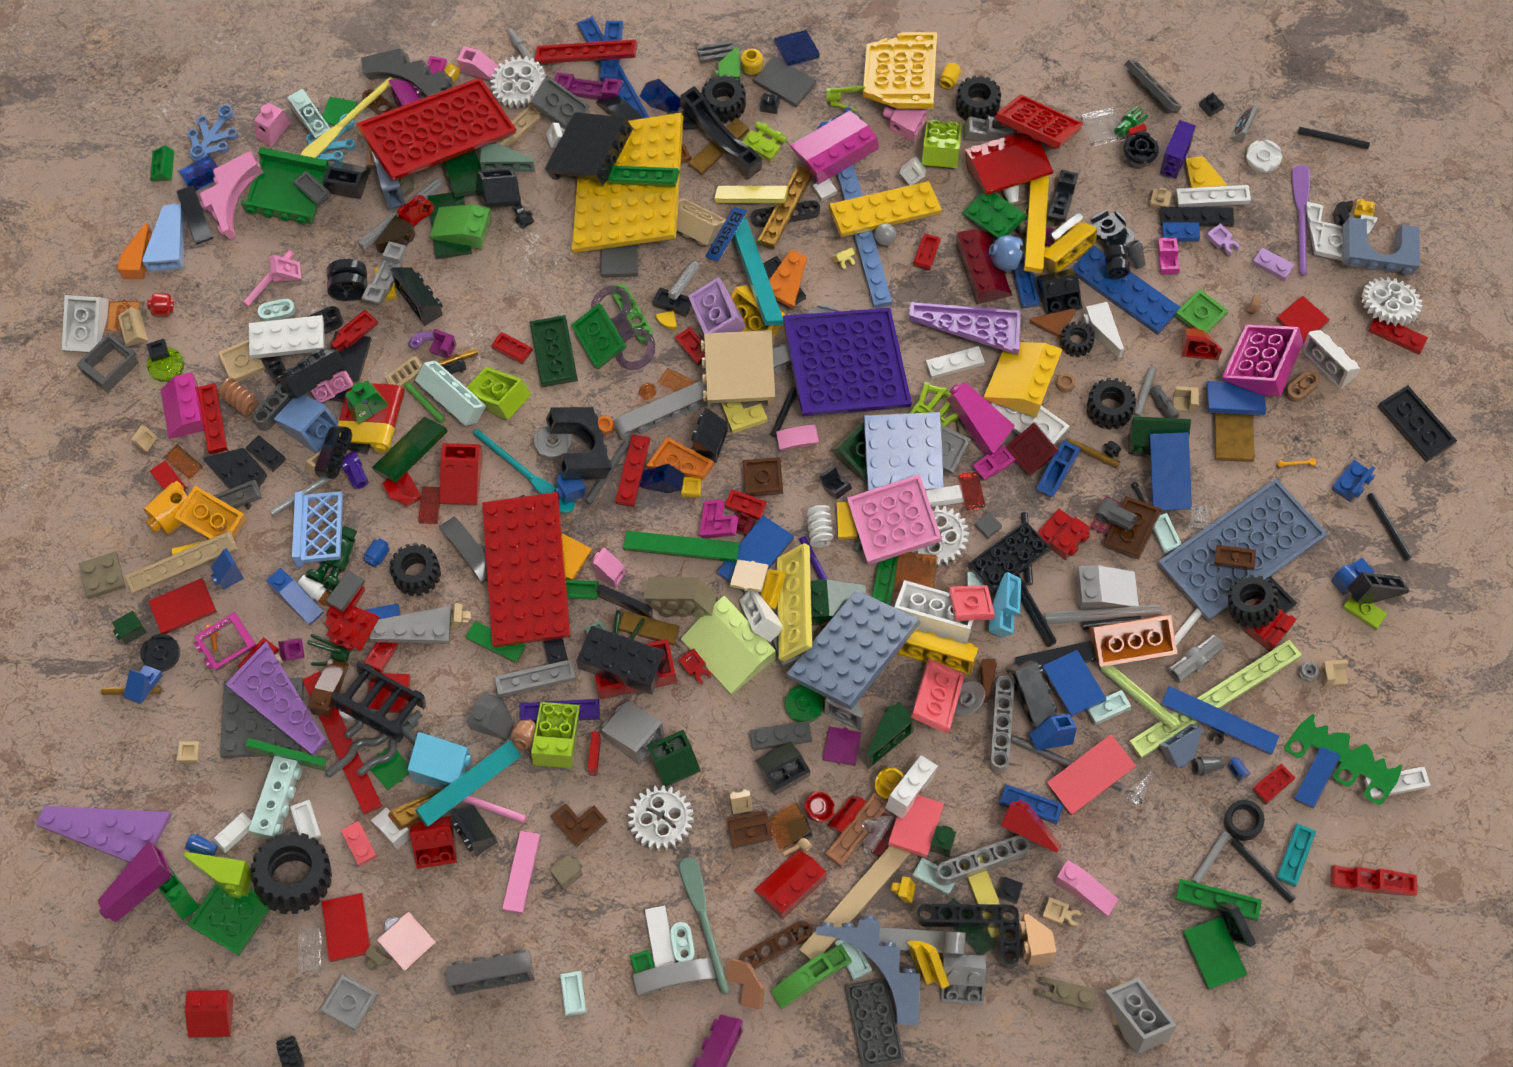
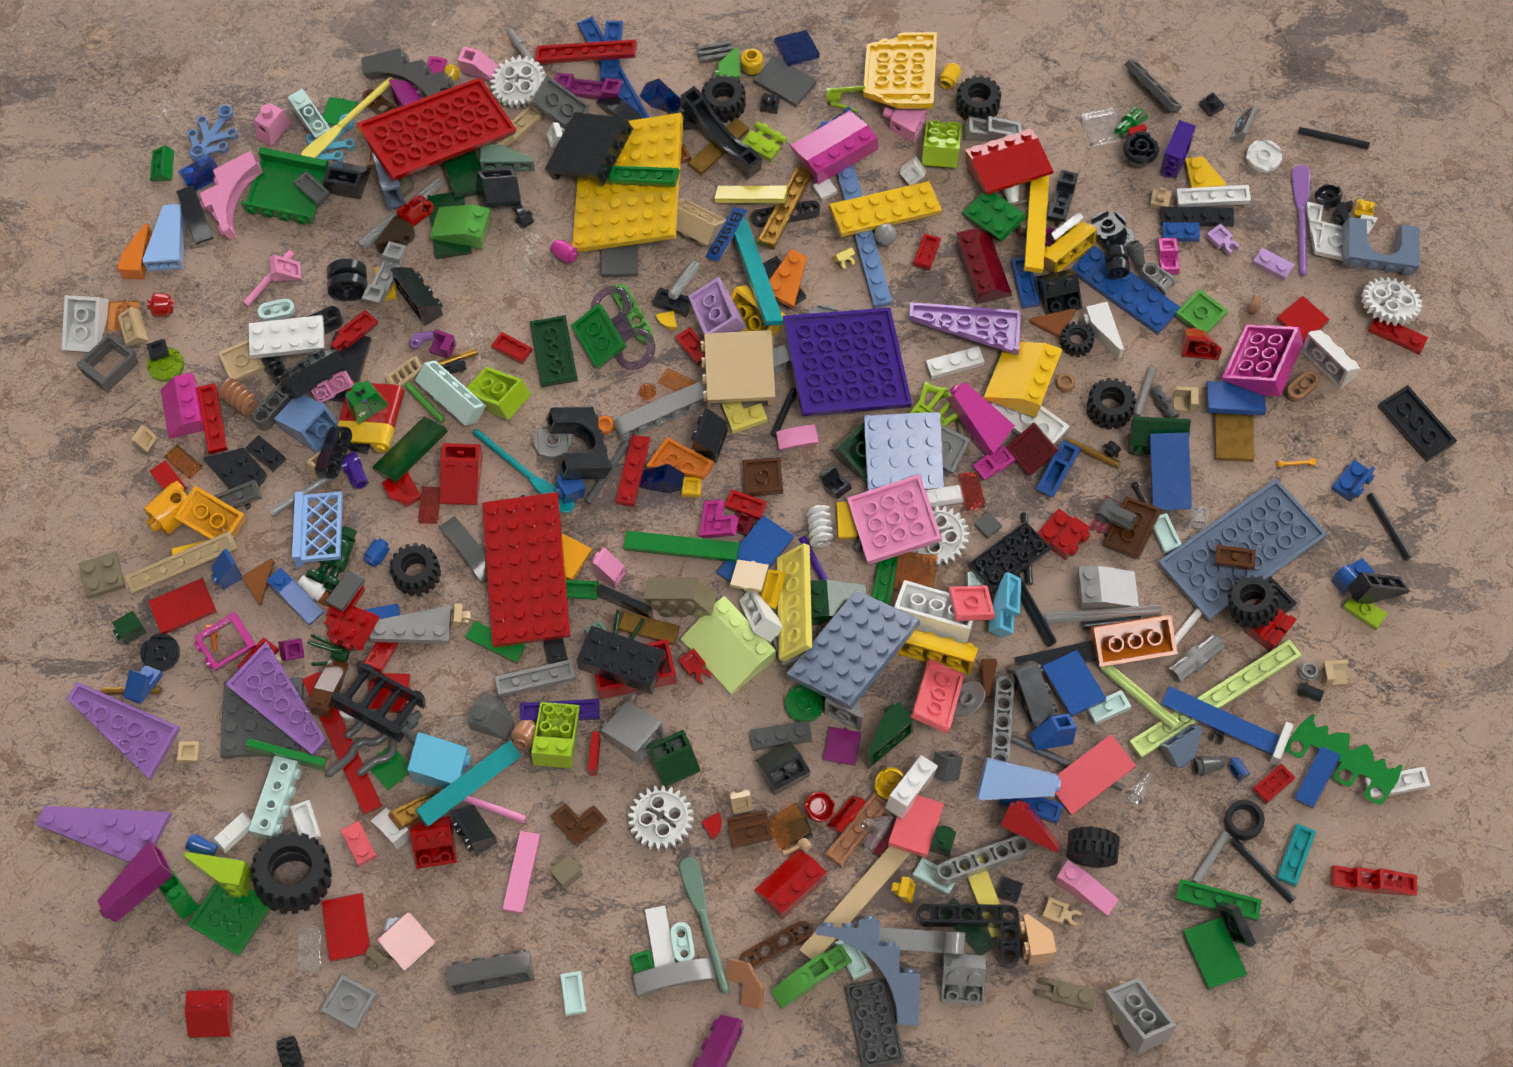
(131, 730): none -> medium lavender wing
(257, 579): none -> dark orange tile
(564, 251): none -> dark pink brick
(713, 825): none -> red tile
(928, 963): yellow slope -> none
(948, 765): none -> dark grey panel
(1006, 253): medium blue cylinder -> none
(1011, 781): none -> light blue slope
(1039, 121): red plate -> none
(1093, 847): none -> black tyre
(1158, 278): none -> light grey piece
(1281, 743): none -> white tile
(1310, 691): none -> black pin
(1328, 196): none -> black hair

